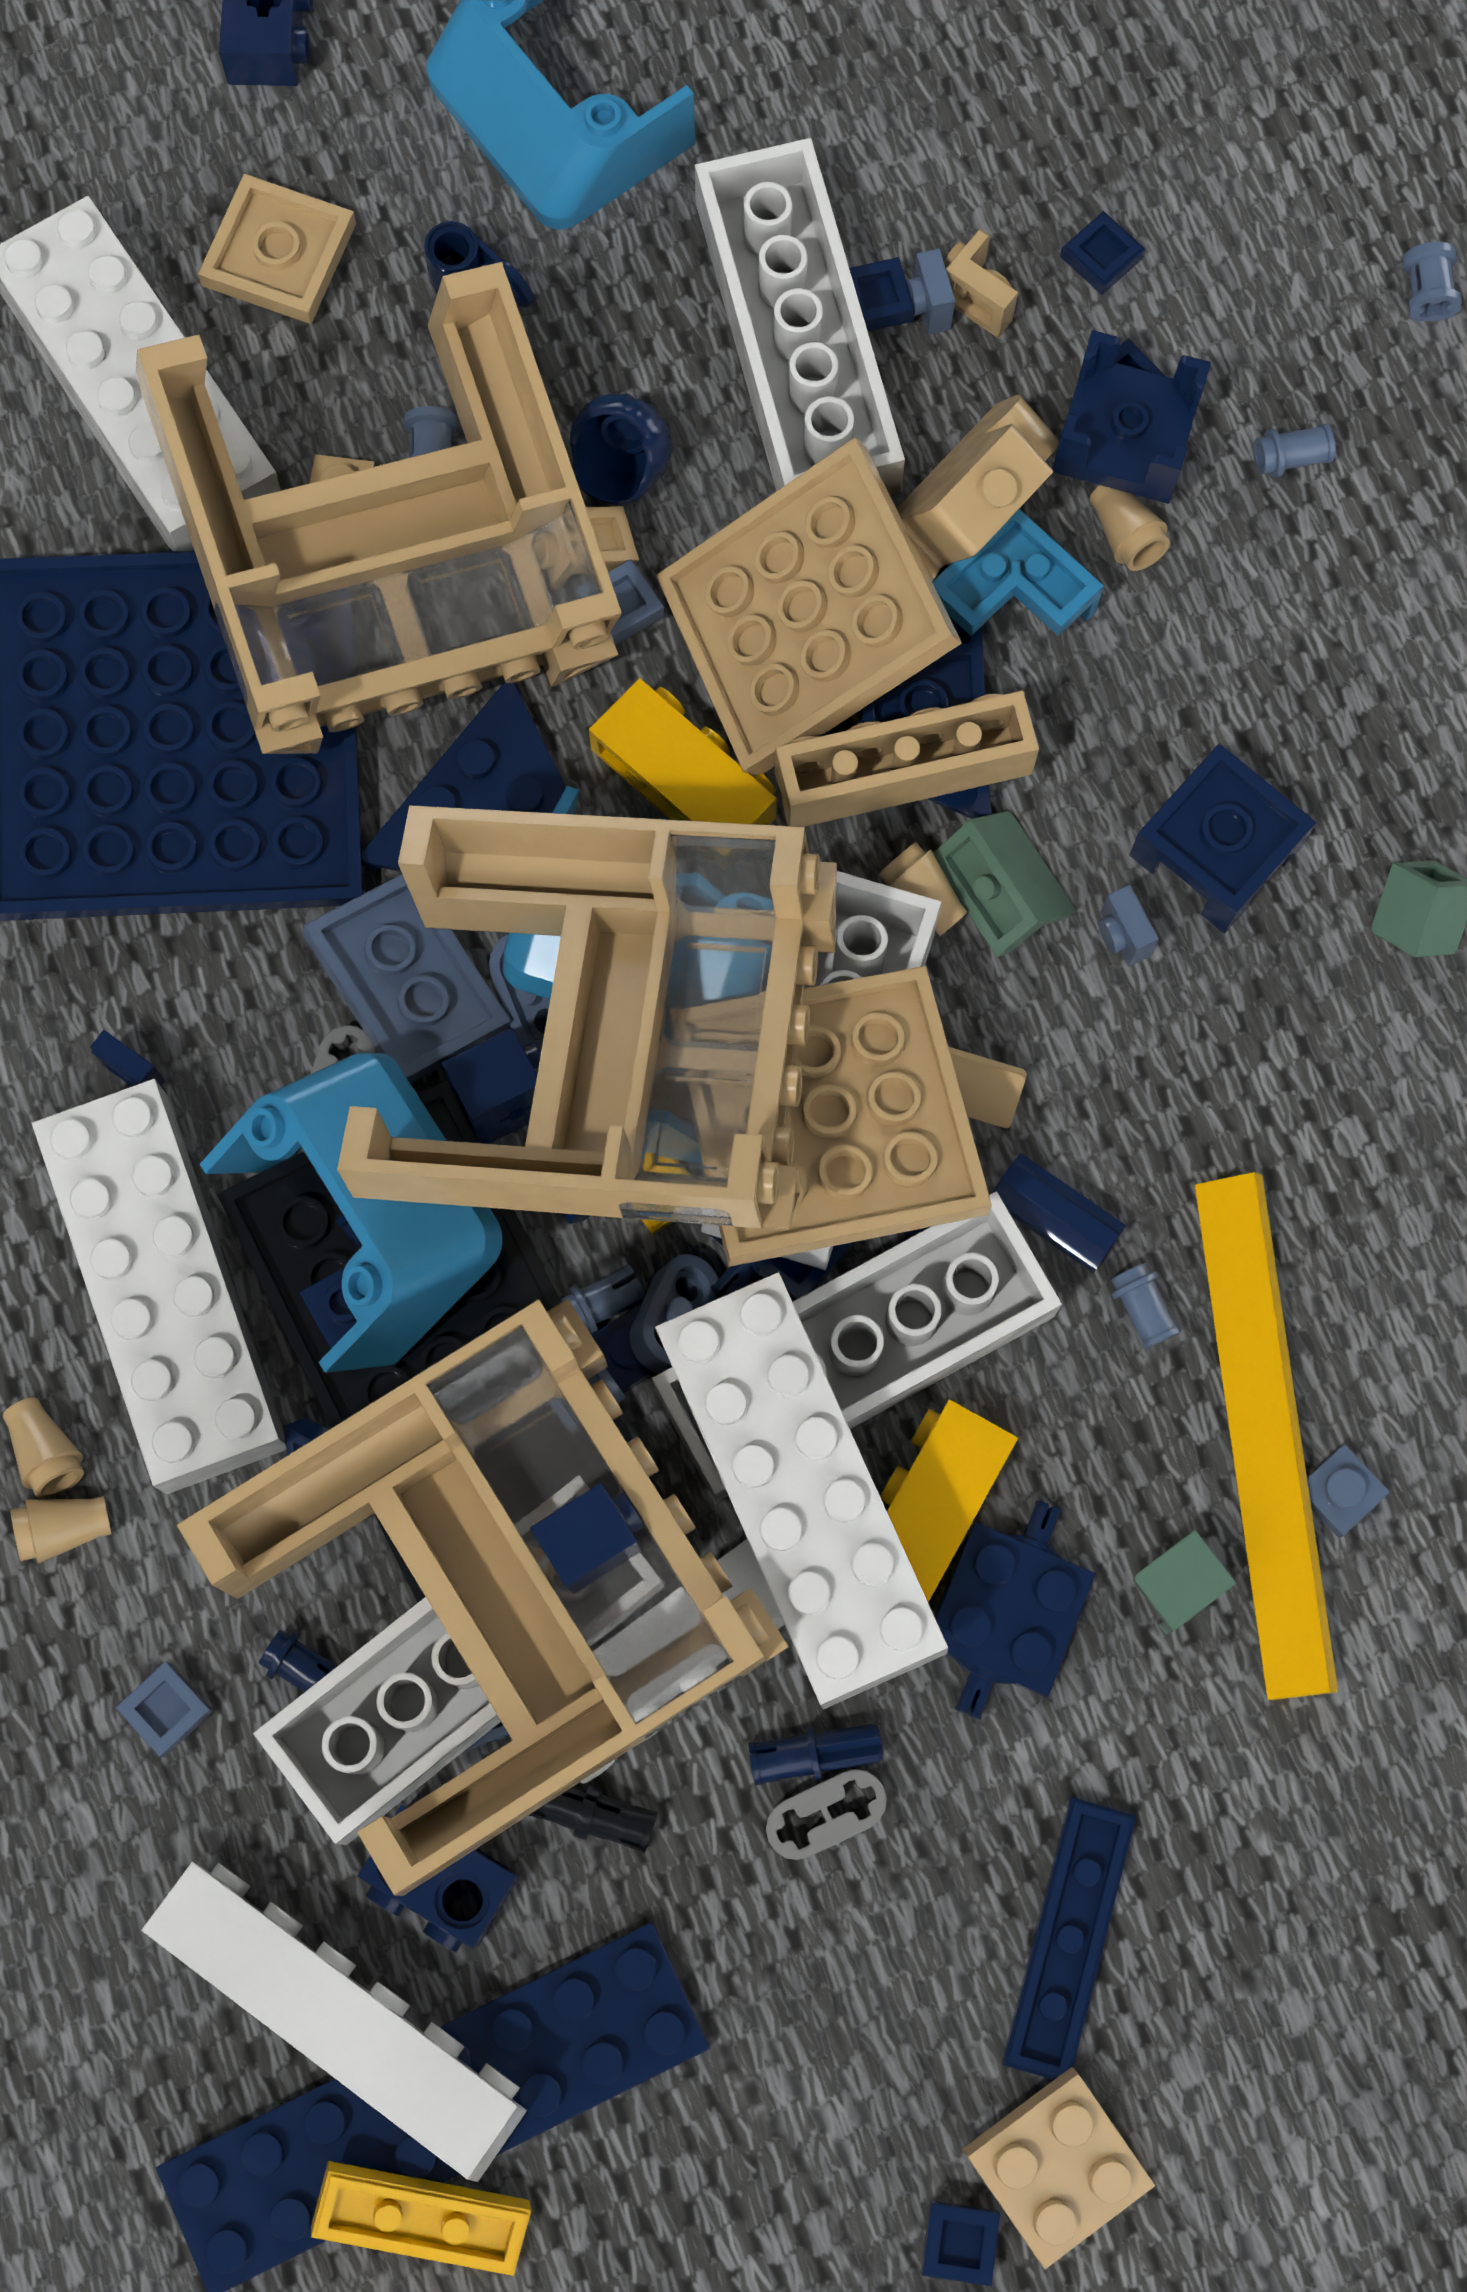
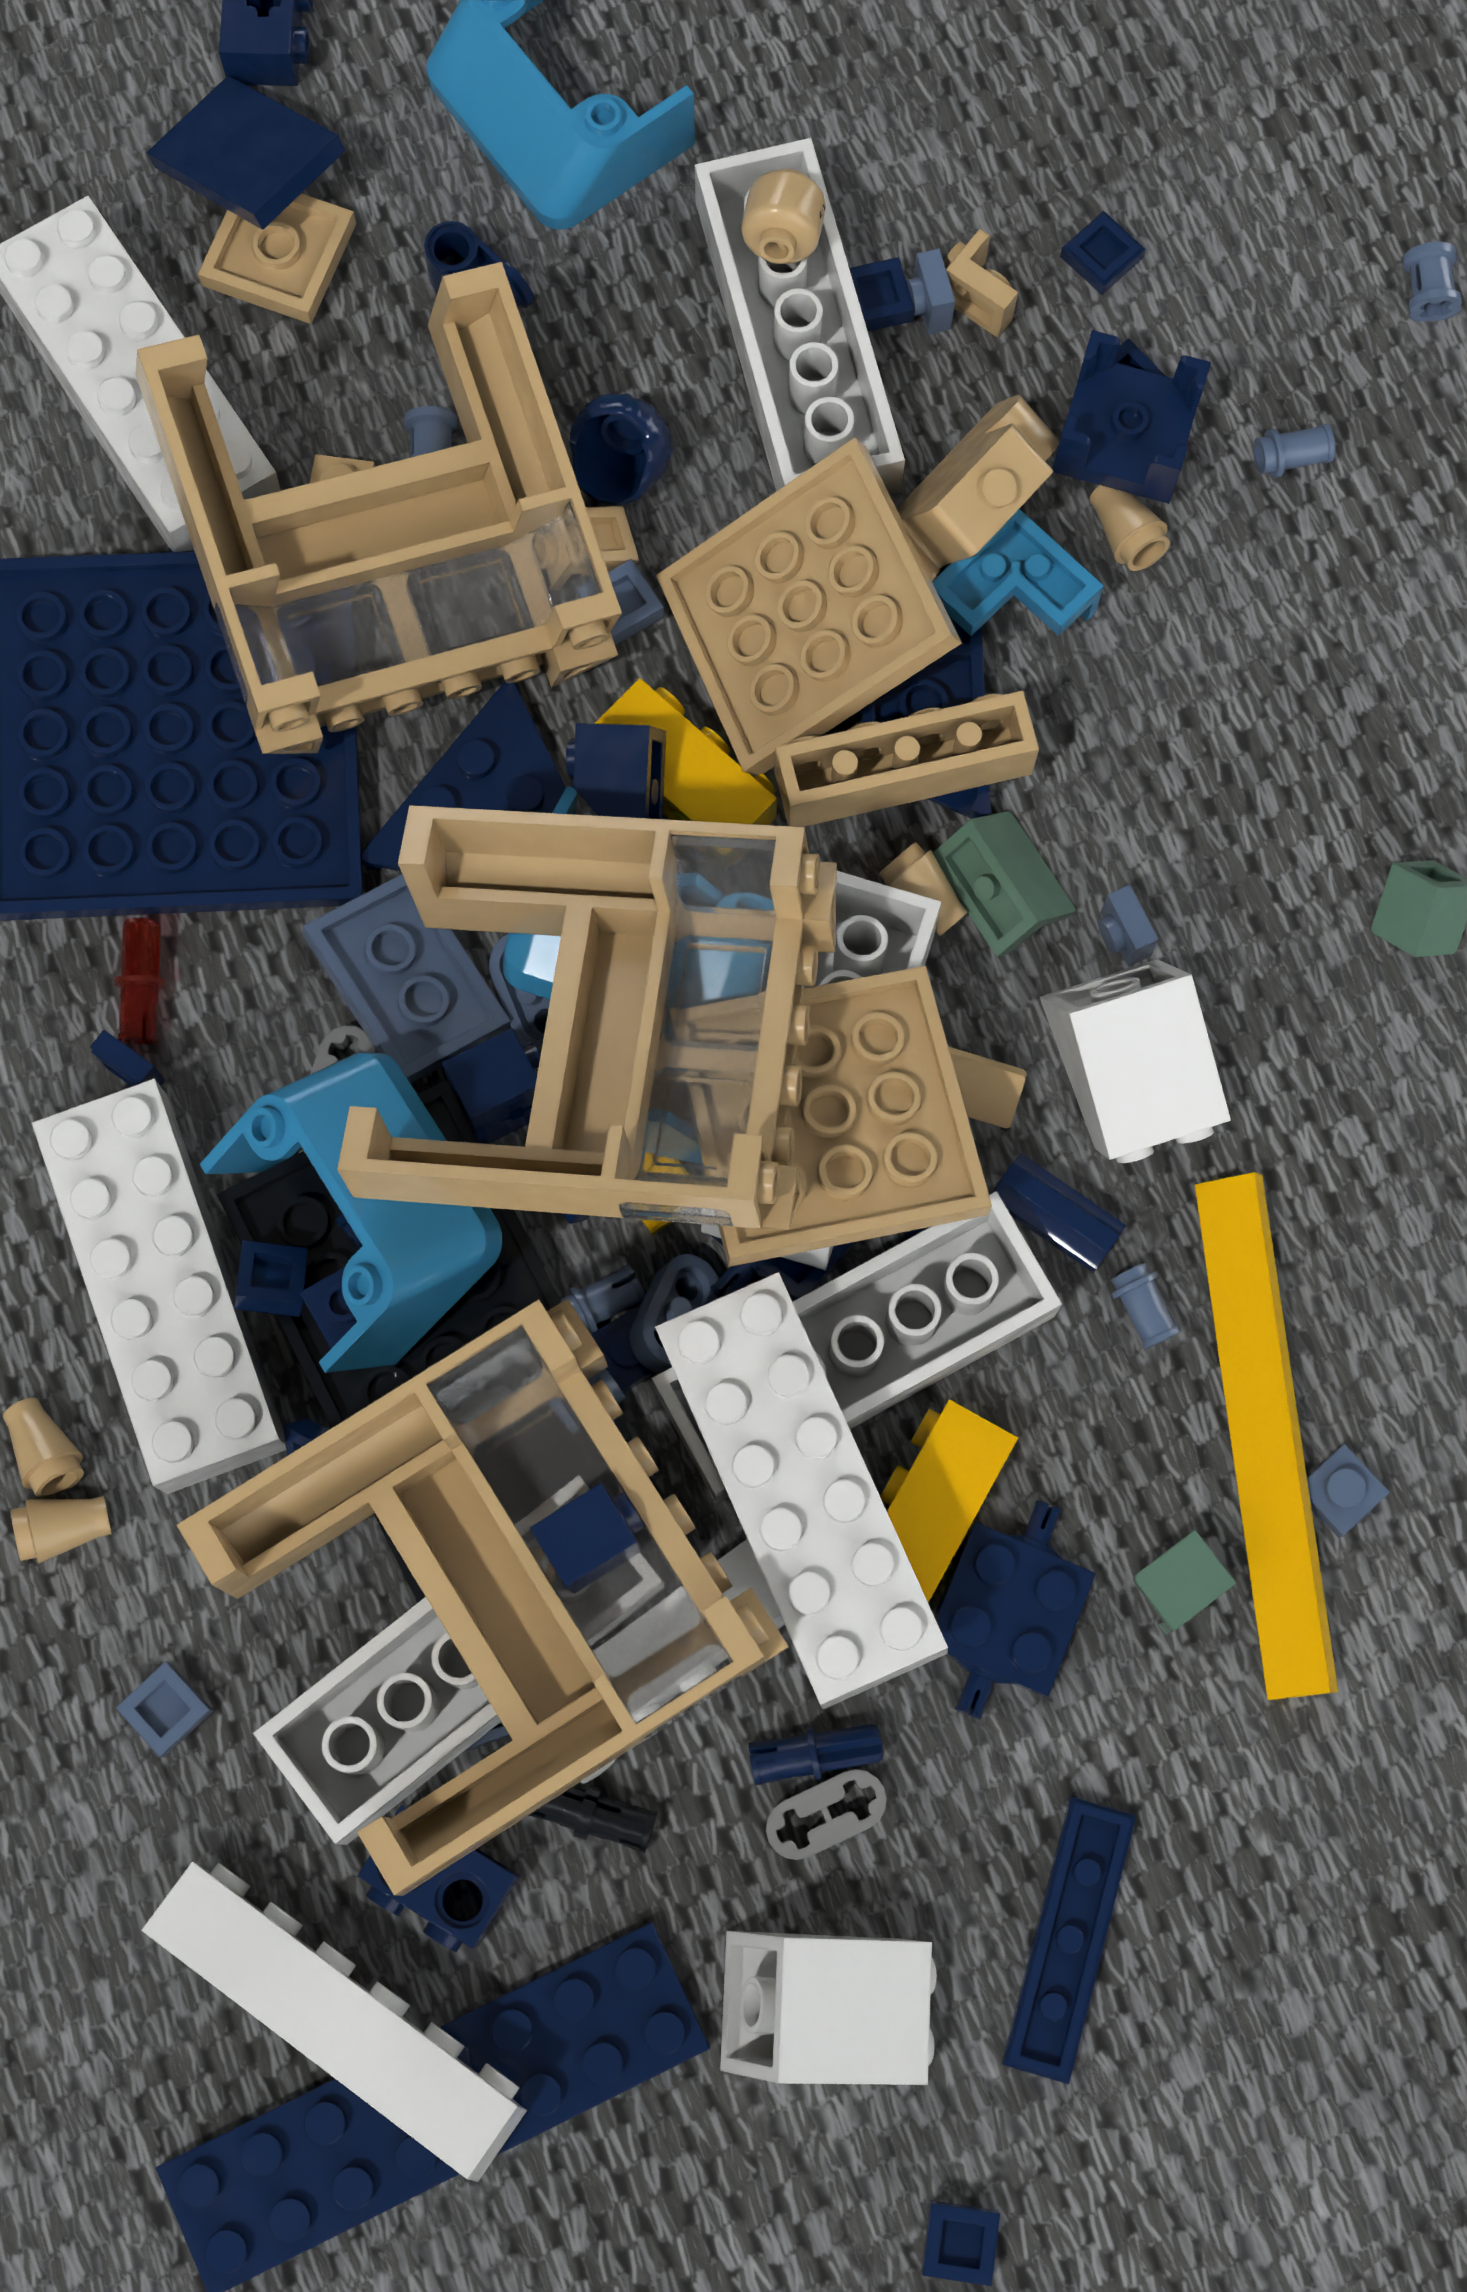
(139, 982): none -> clear red axle
(246, 152): none -> dark blue tile
(270, 1278): none -> dark blue plate
(294, 1661): dark blue pin -> none
(420, 2218): yellow tile -> none
(619, 768): none -> dark blue slope
(783, 216): none -> tan head
(827, 2009): none -> white slope
(1058, 2167): tan plate -> none
(1138, 1059): none -> white slope
(1223, 835): dark blue panel -> none

